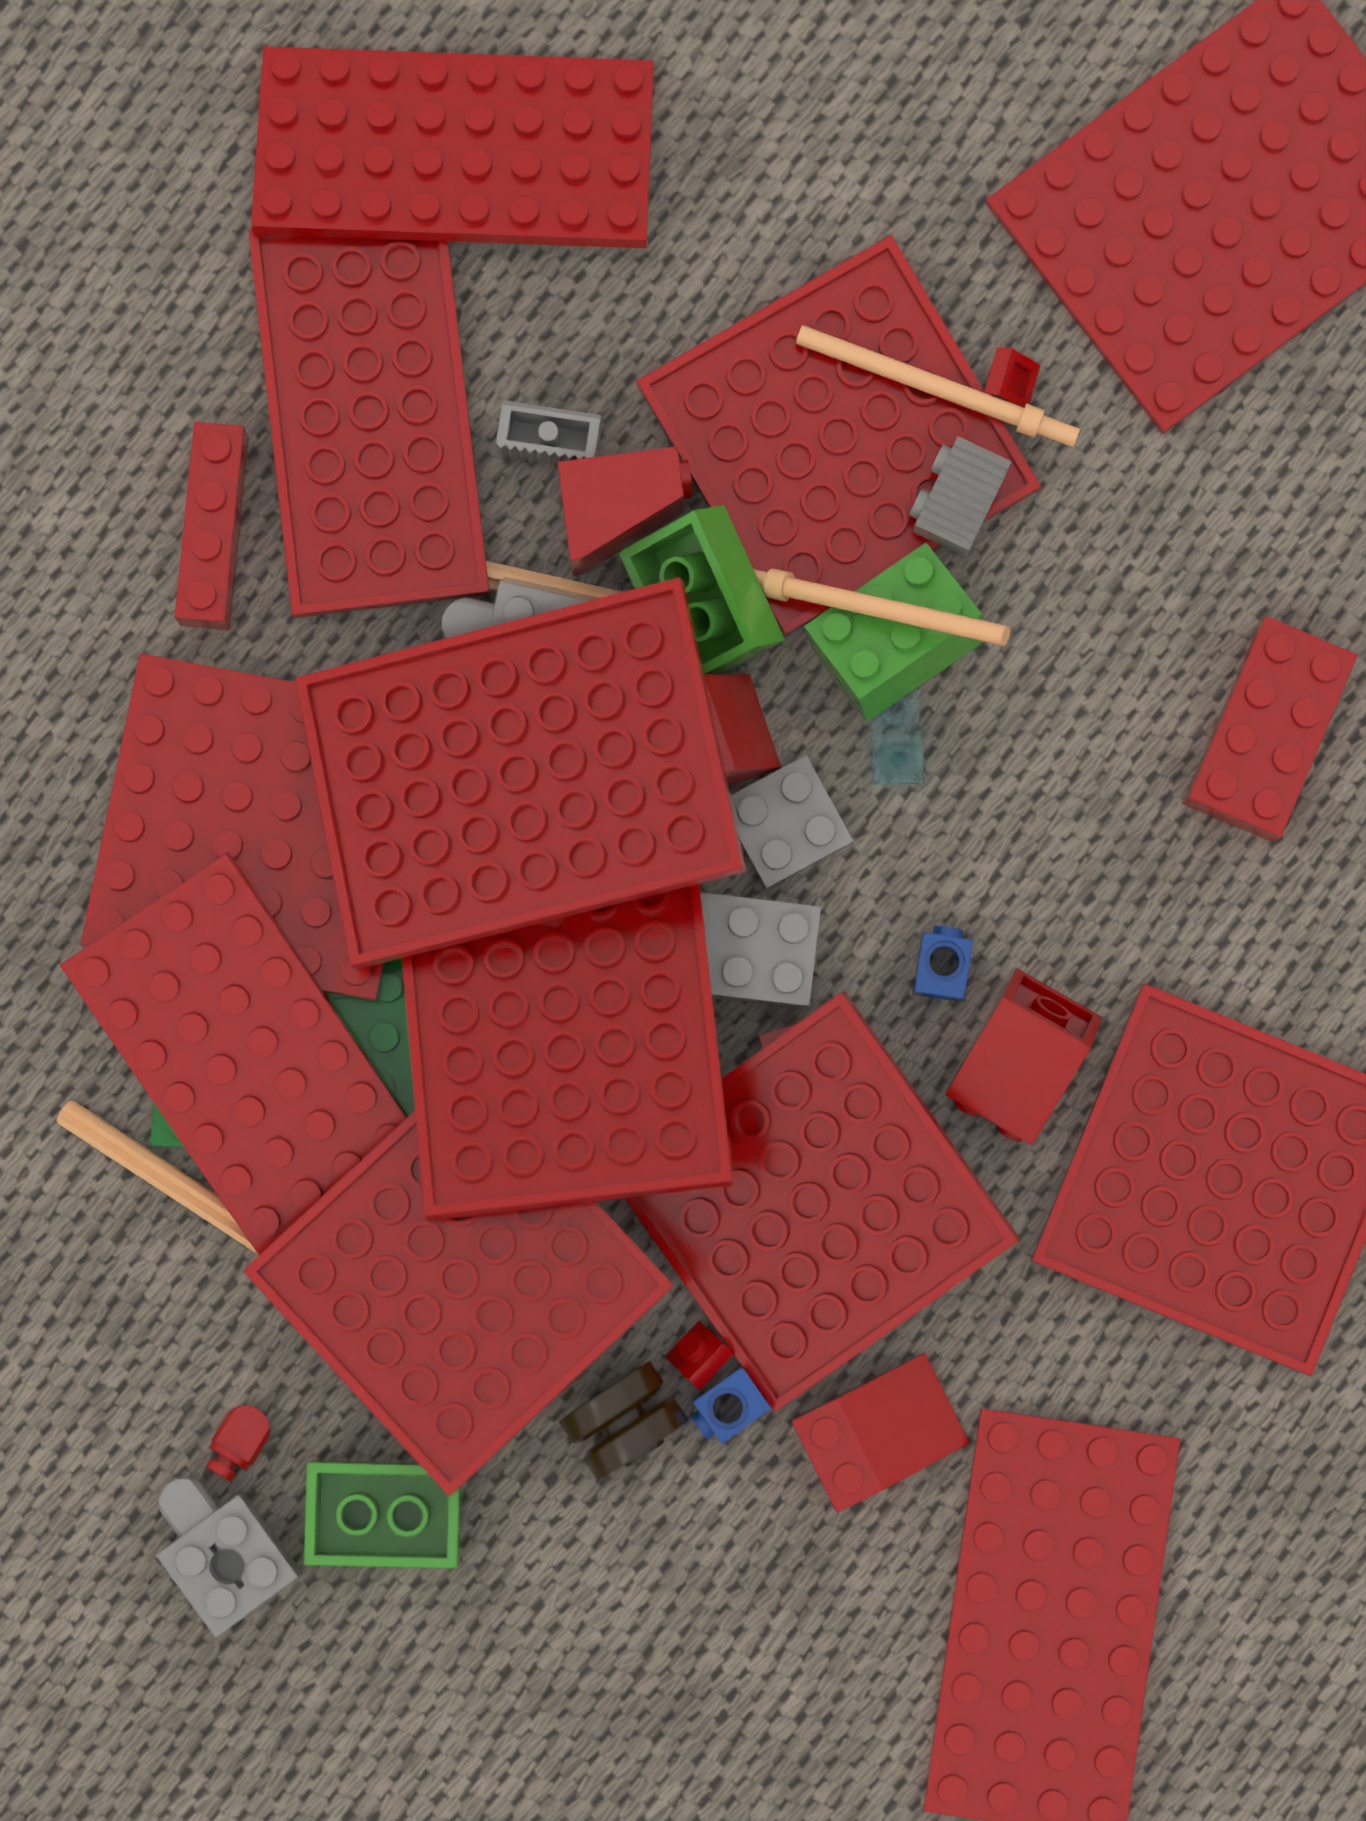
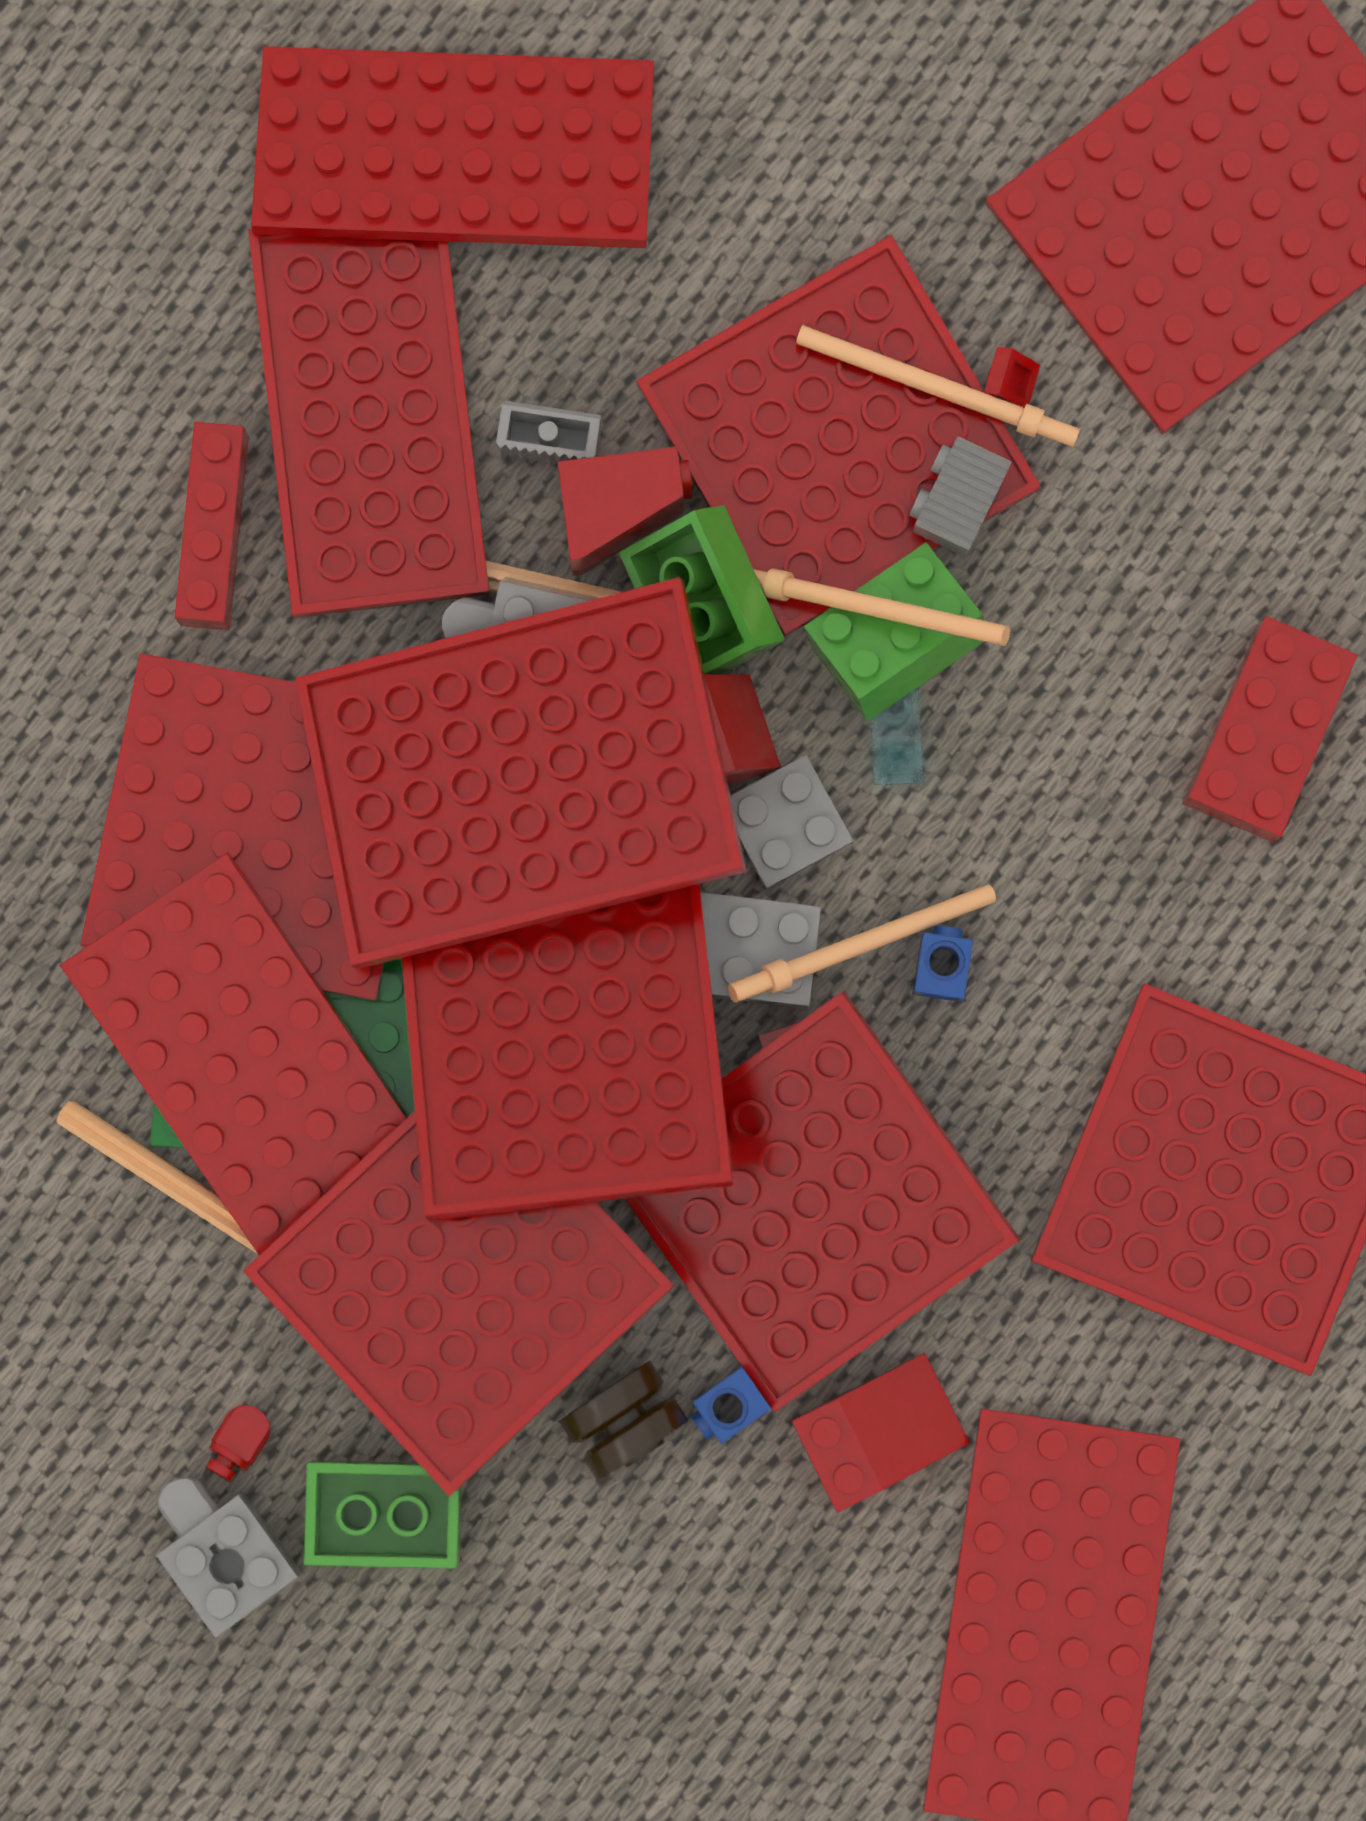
(699, 1355): red plate -> none
(781, 974): none -> light nougat bar
(1024, 1057): red slope -> none

